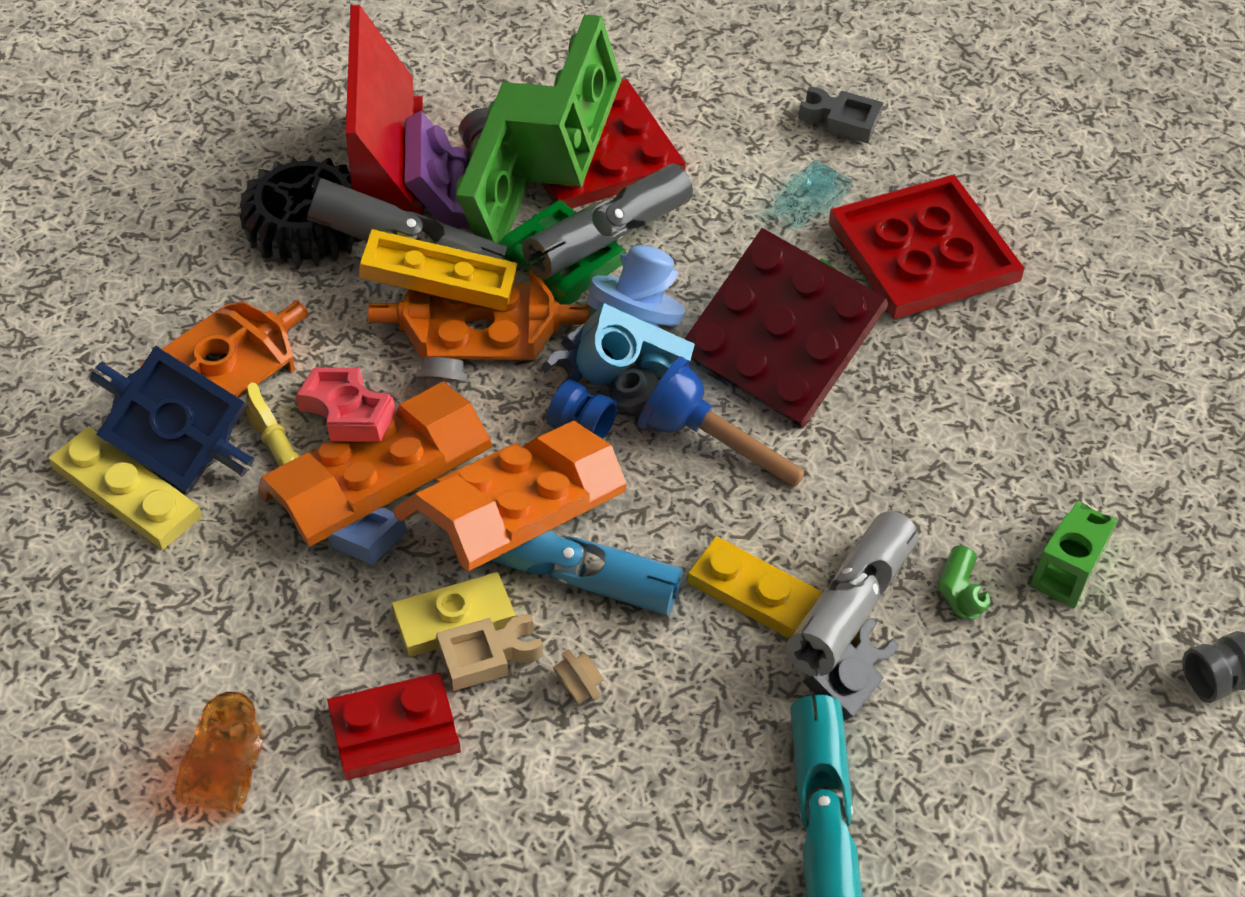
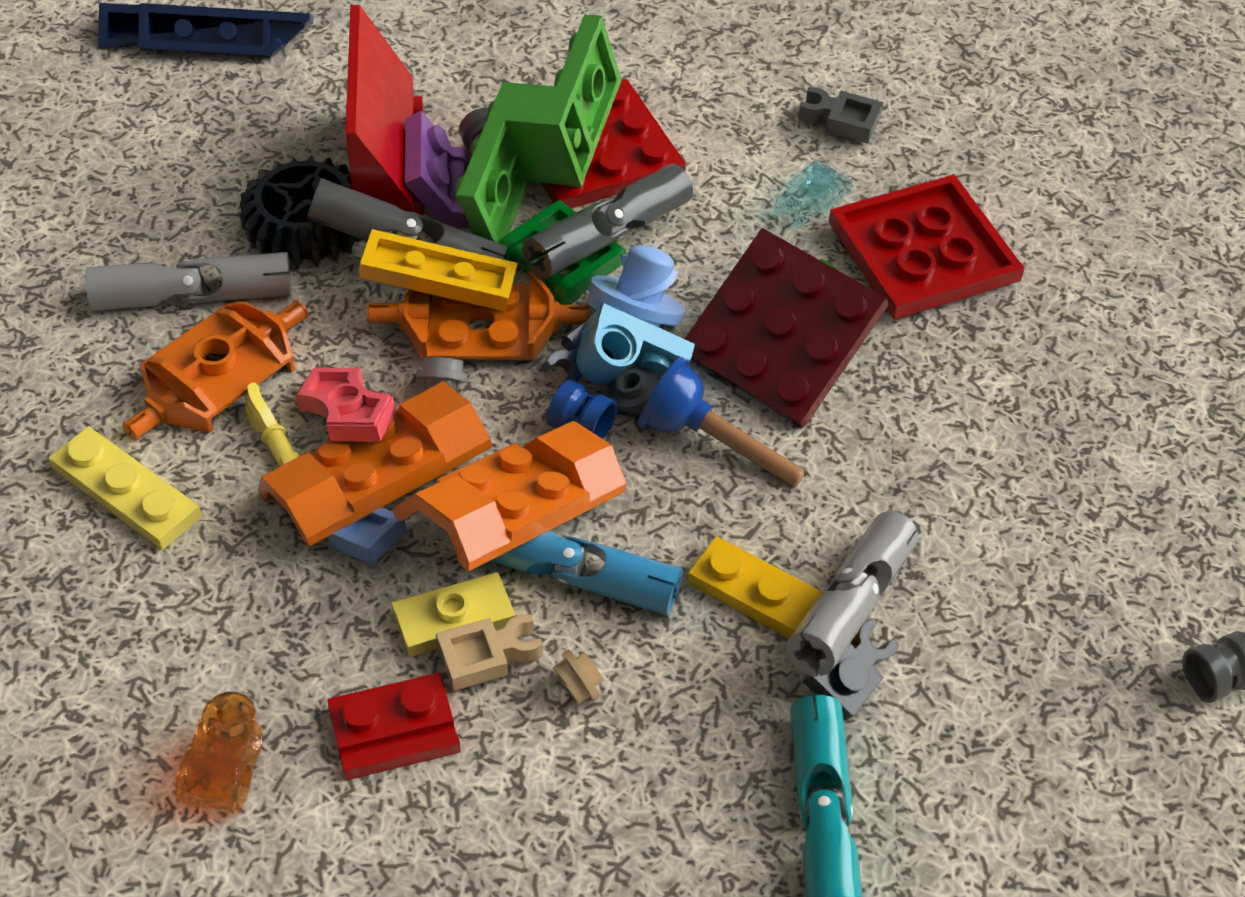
(150, 284): none -> light grey piece
(172, 419): dark blue plate -> none
(199, 28): none -> dark blue wedge
(956, 588): bright green arm -> none
(1073, 554): bright green leg -> none

